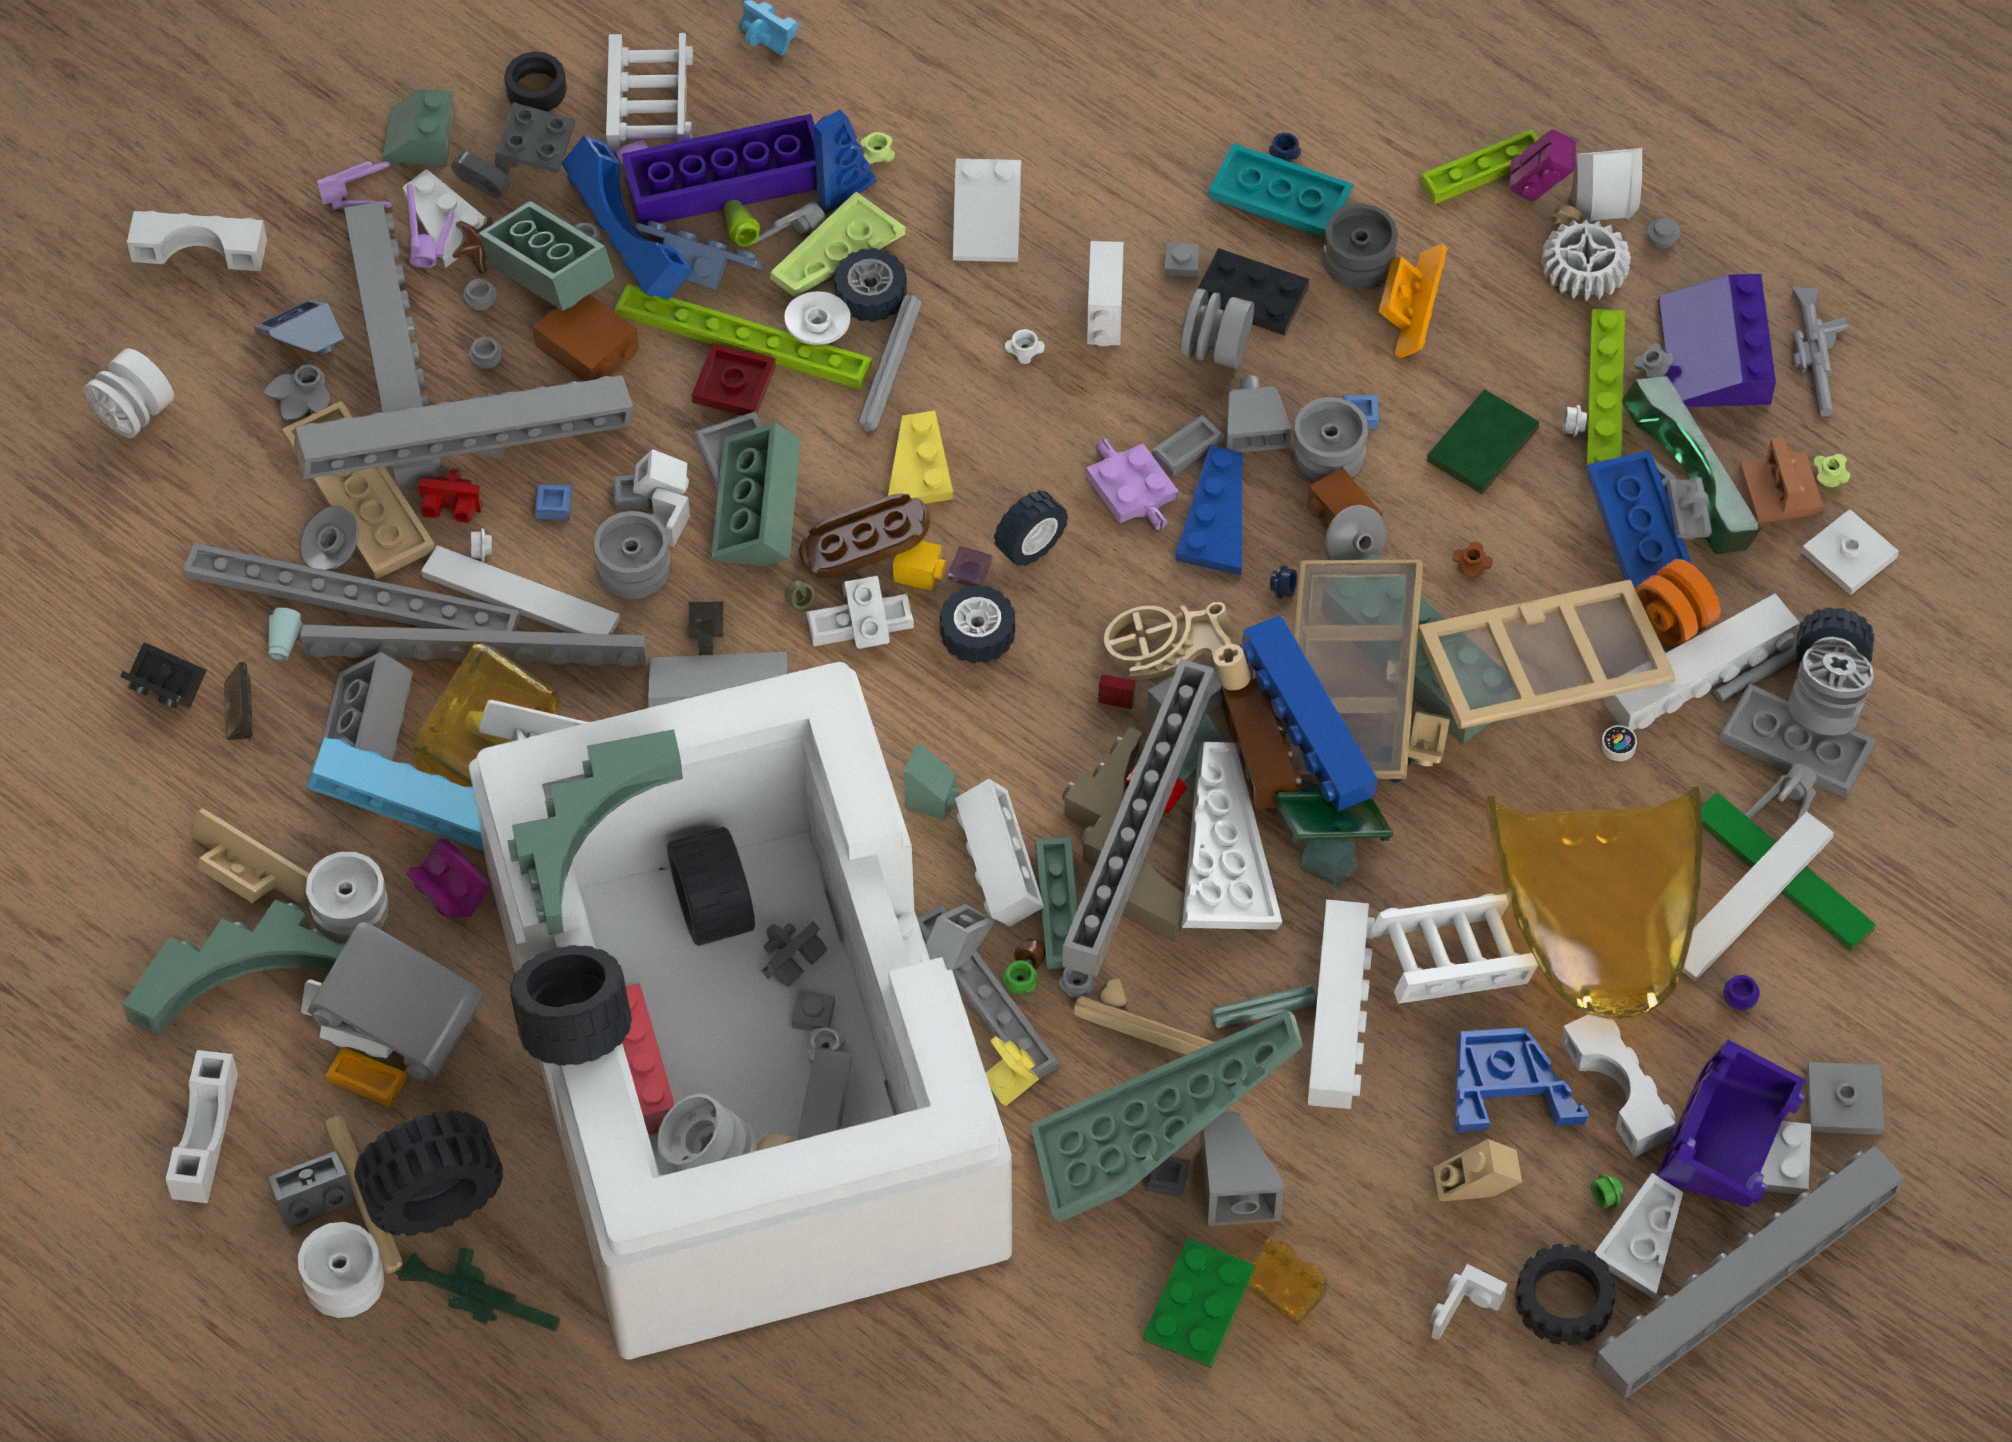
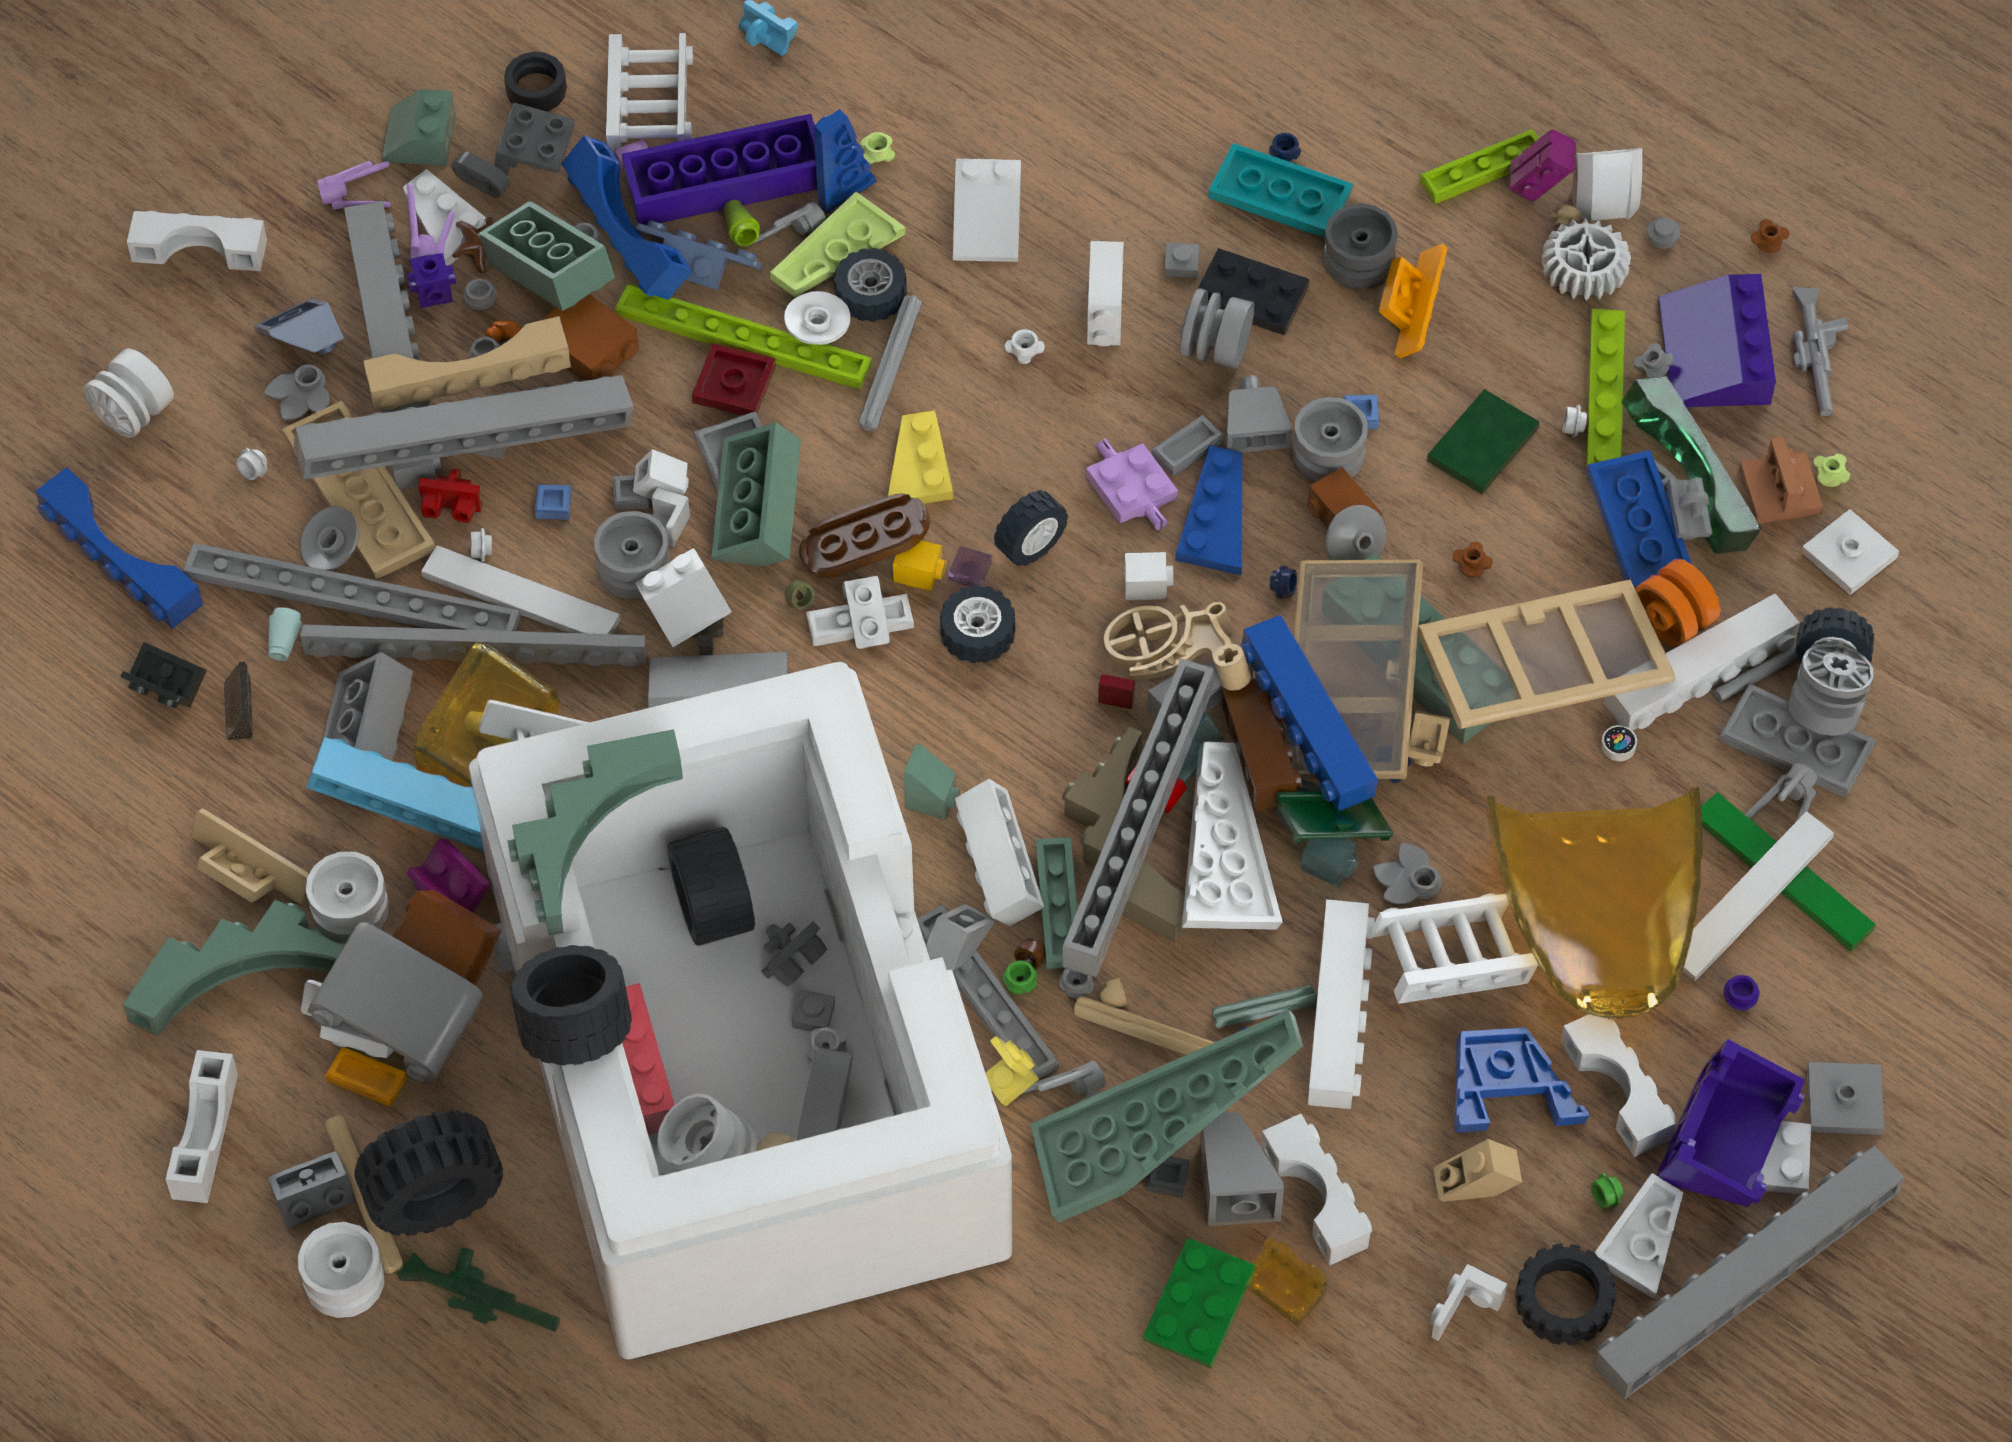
(162, 588): none -> blue arch
(251, 464): none -> white plate
(431, 280): none -> dark purple brick
(448, 934): none -> dark orange brick
(502, 951): none -> light grey tile
(503, 330): none -> orange arm
(533, 351): none -> tan arch
(683, 597): none -> white slope
(1082, 1080): none -> light grey plant
(1147, 576): none -> white brick
(1296, 1152): none -> white arch
(1403, 876): none -> light grey plate
(1768, 243): none -> dark orange plate

